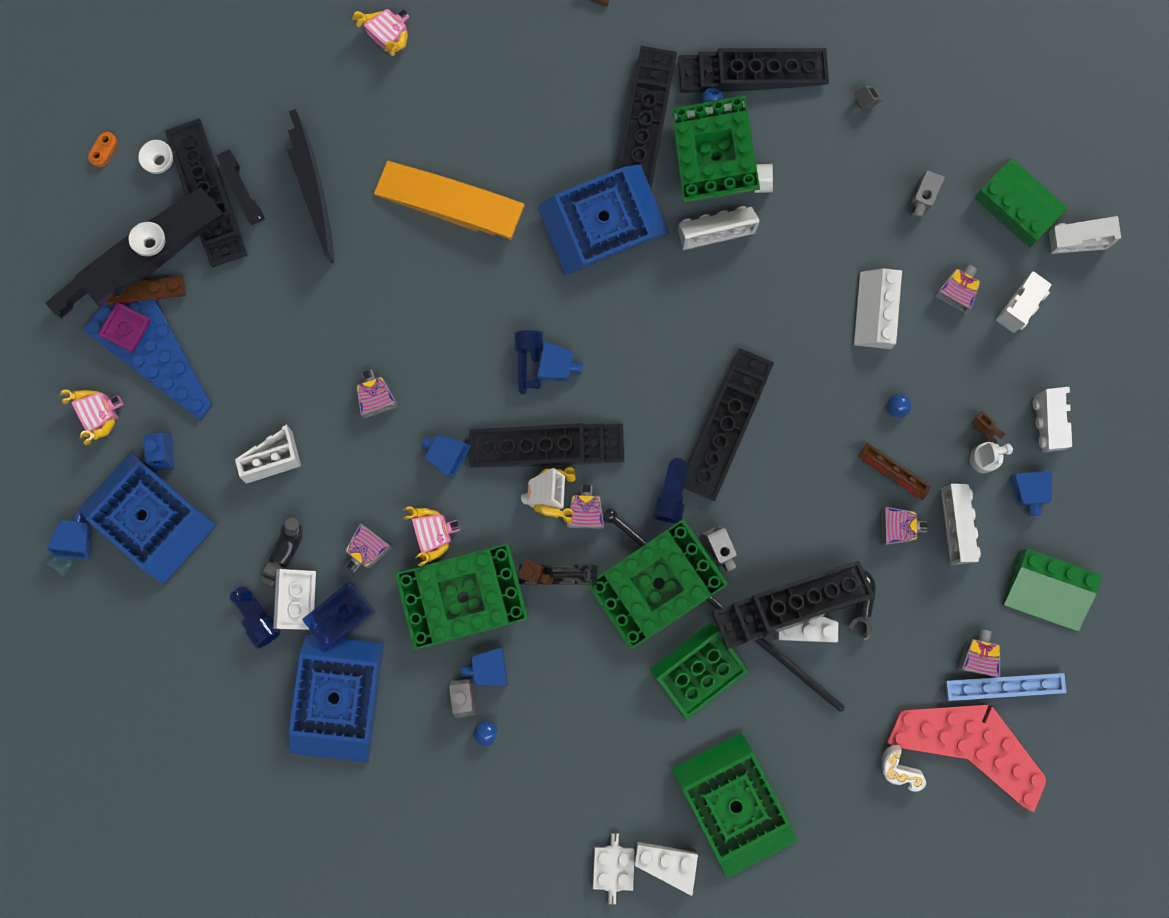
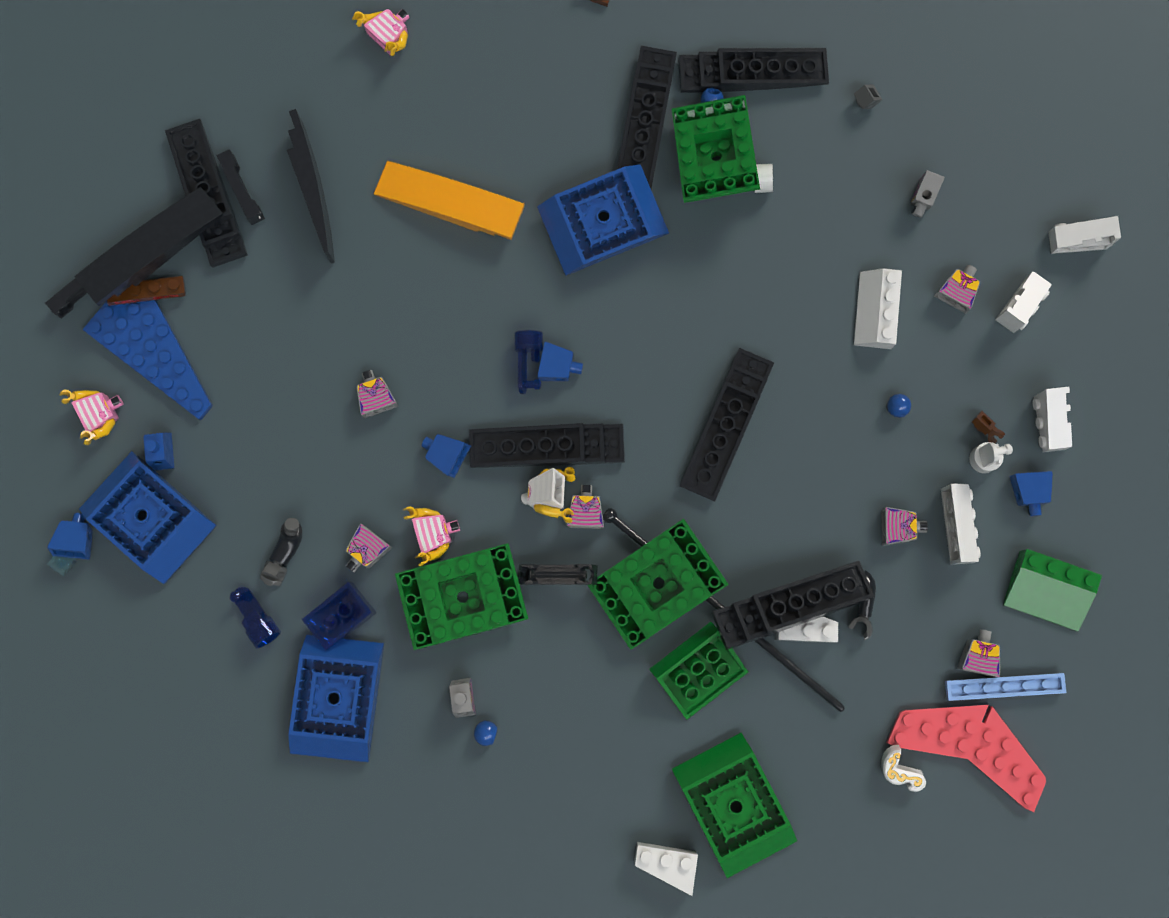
(104, 149): orange plate -> none
(125, 327): magenta plate -> none
(144, 232): white piece -> none
(151, 151): white piece -> none
(270, 457): white wedge -> none
(293, 598): white plate -> none
(487, 668): blue torso -> none
(533, 573): reddish brown plate -> none
(613, 868): white plate -> none
(670, 506): clear blue piece -> none
(717, 227): white slope -> none
(717, 539): light grey torso -> none
(894, 471): reddish brown plate -> none
(1020, 202): green slope -> none

